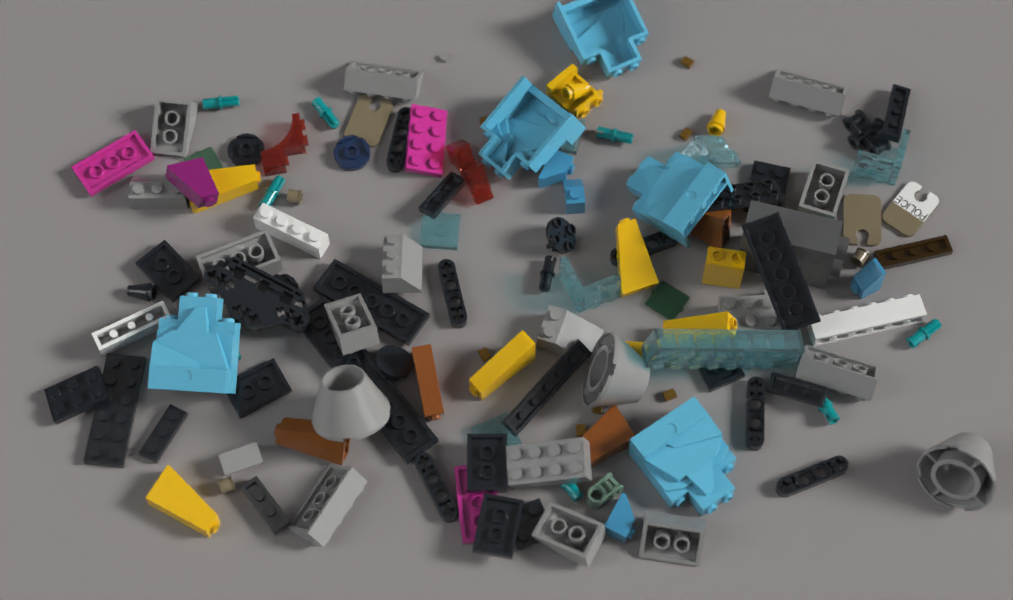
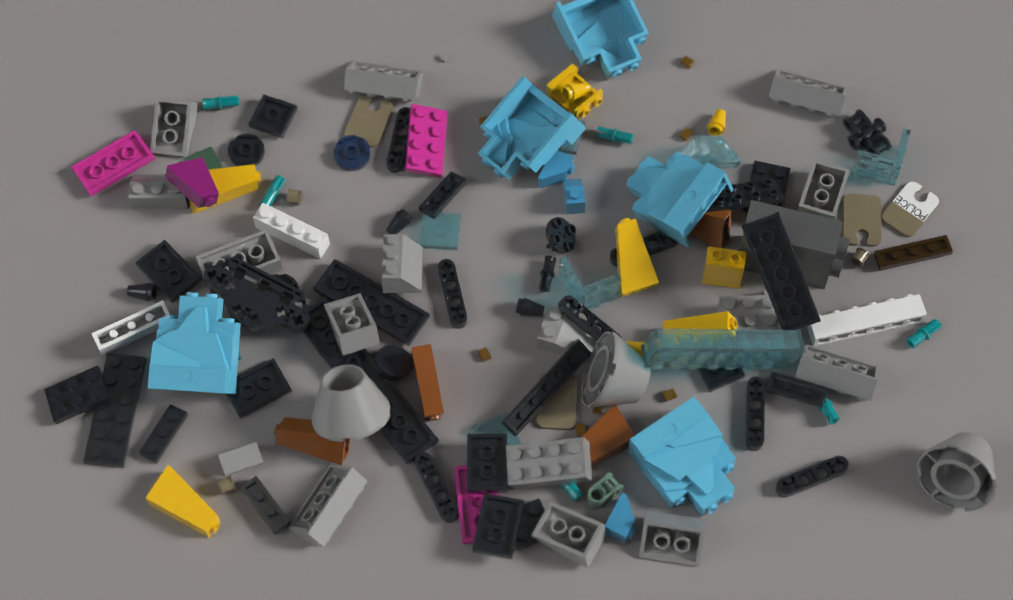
(272, 116): none -> black plate
(276, 158): clear red arch -> none
(325, 112): teal axle -> none
(399, 222): none -> black cone
(471, 170): clear red arch -> none
(503, 366): yellow slope -> none
(527, 307): none -> black cone
(560, 410): none -> dark tan piece
(592, 319): none -> black beam
(667, 300): clear green piece -> none
(868, 279): dark azure slope -> none
(895, 113): black plate -> none

